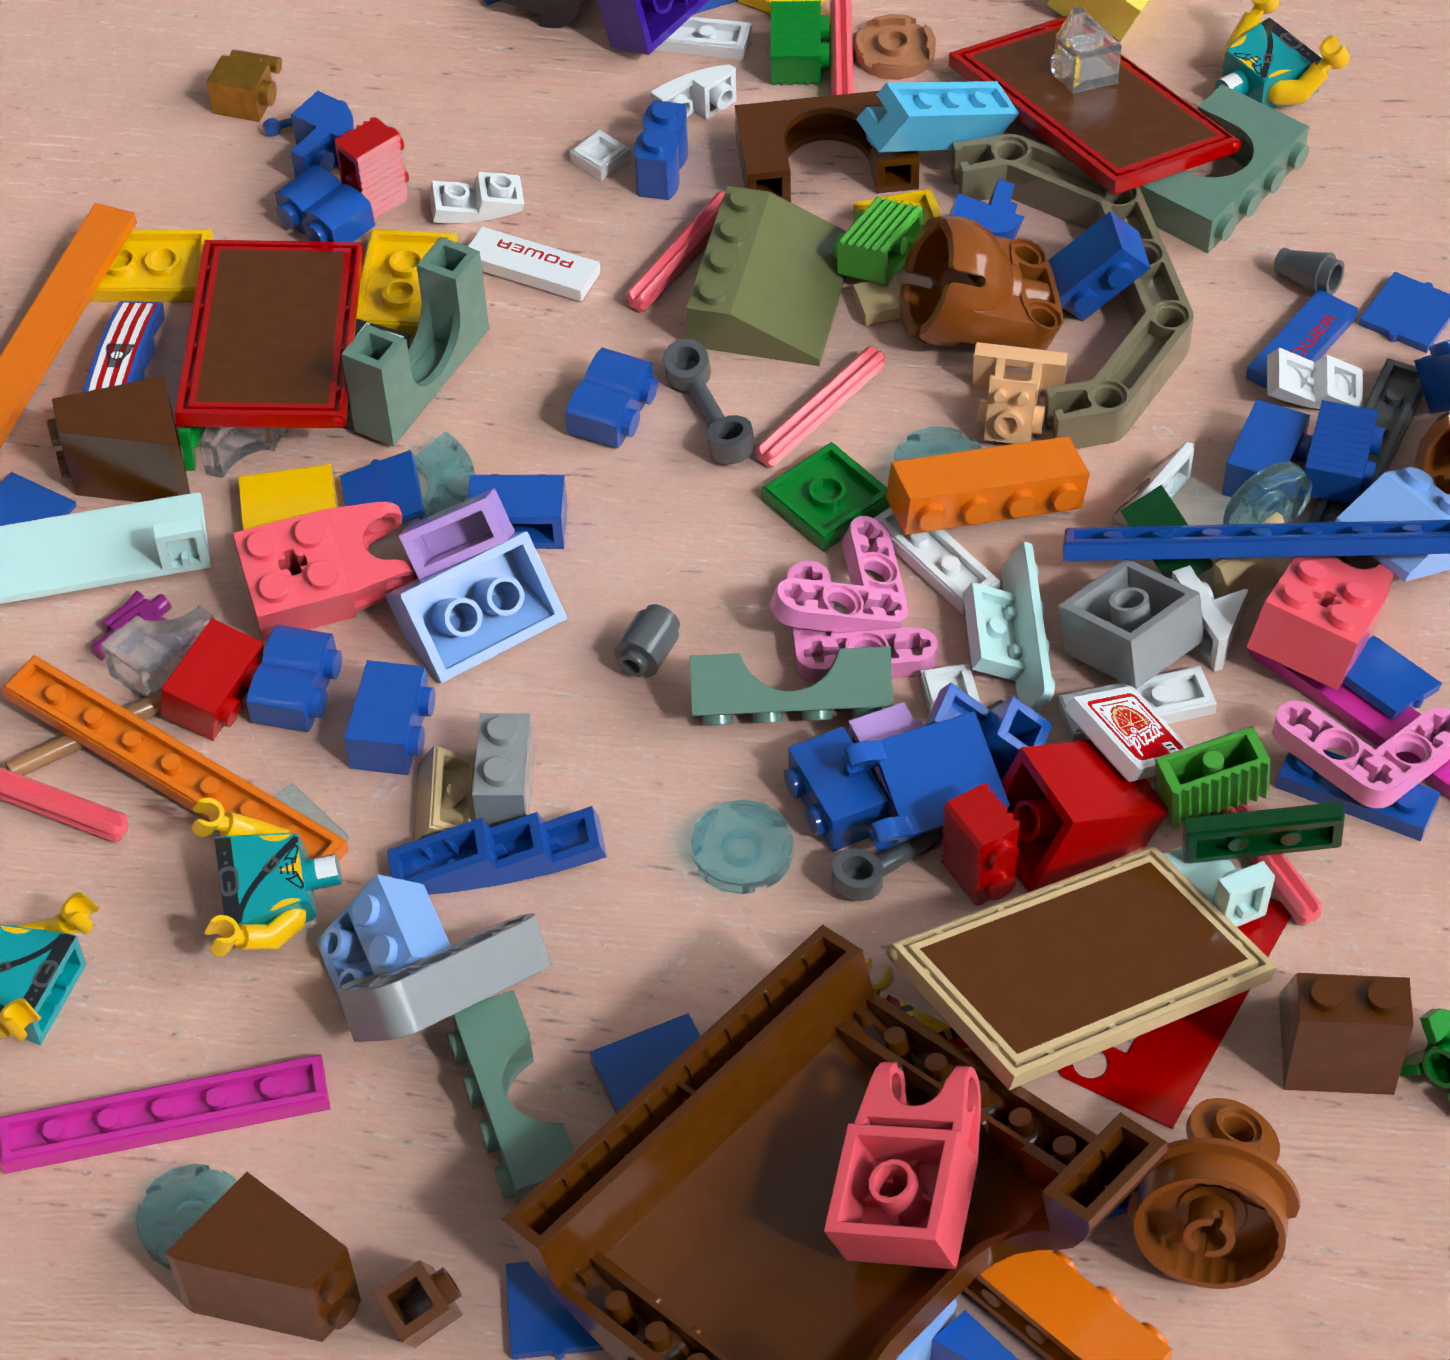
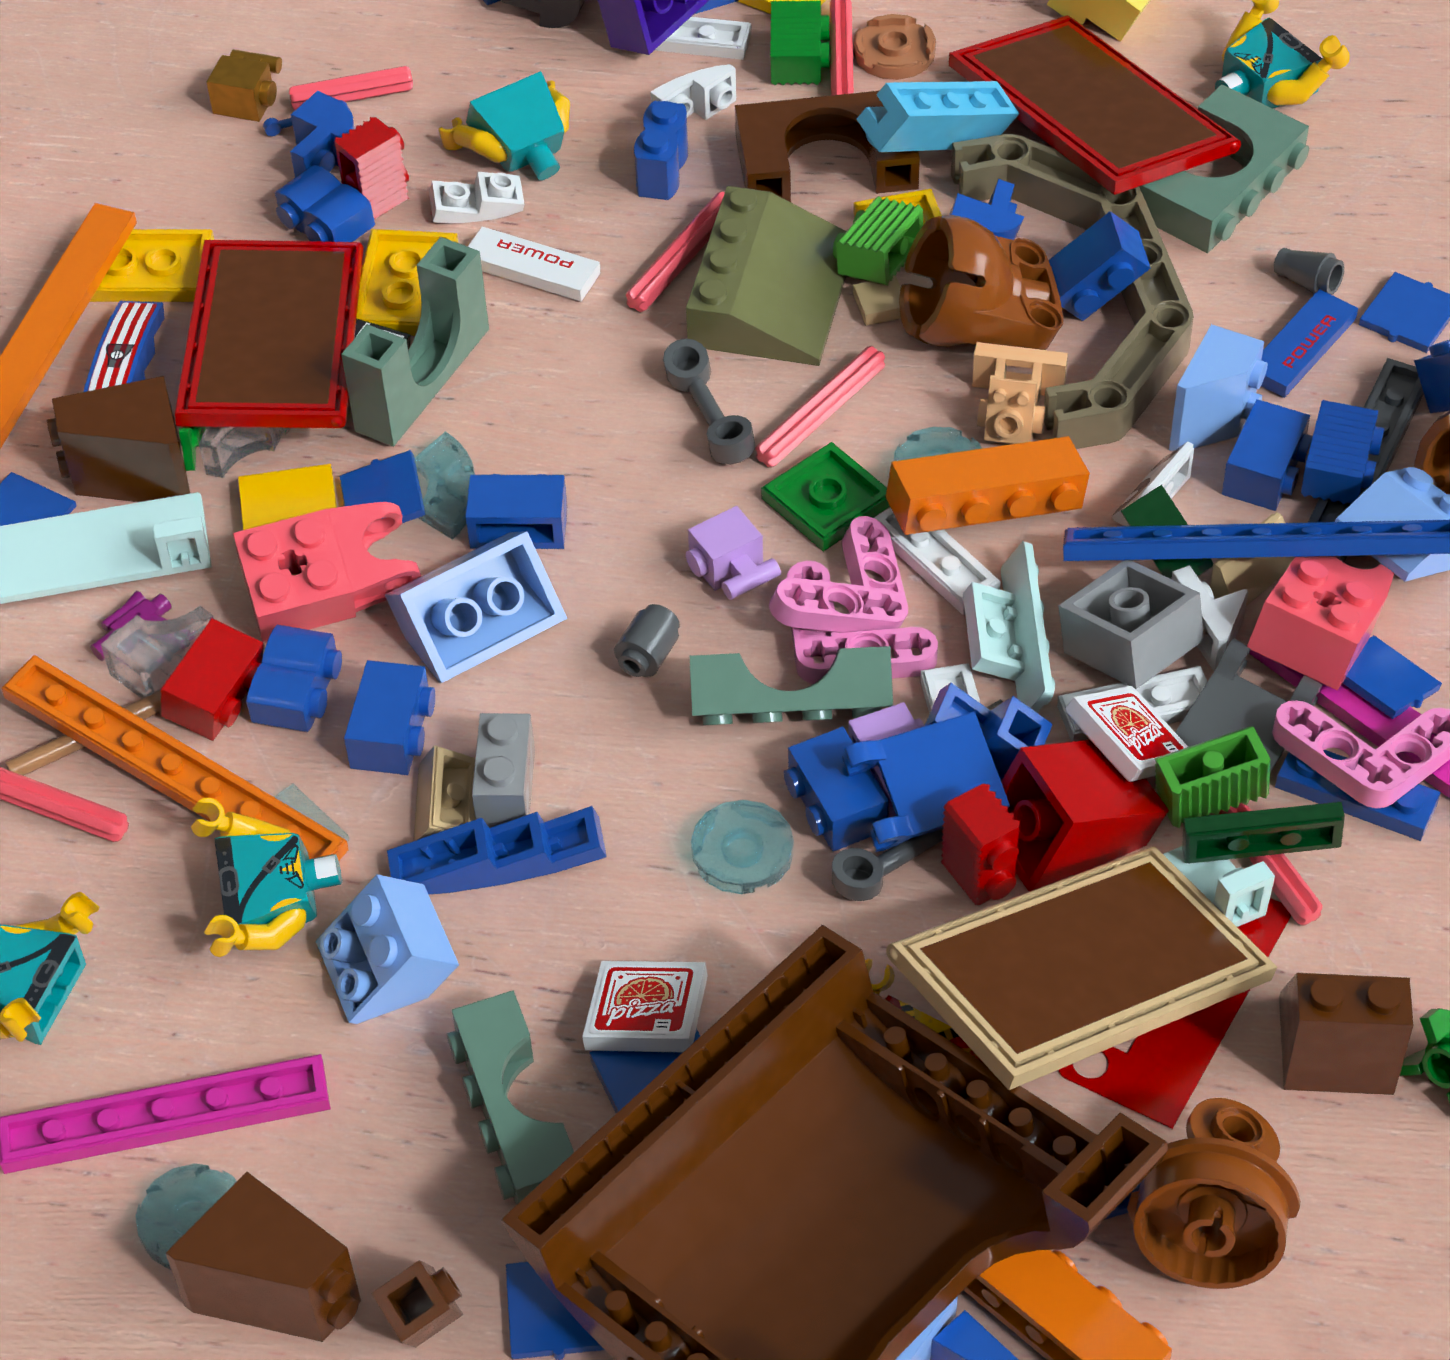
(356, 86): none -> coral axle
(445, 982): light grey beam -> none
(456, 533): lavender piece -> none
(515, 126): none -> teal torso
(600, 155): white tile -> none
(611, 398): blue brick -> none
(645, 1006): none -> tile
(729, 554): none -> lavender brick
(907, 1173): coral brick -> none
(1085, 53): clear slope -> none
(1217, 388): none -> light blue slope
(1235, 703): none -> dark grey flag
(1273, 489): clear light blue tile -> none
(1310, 382): white slope -> none

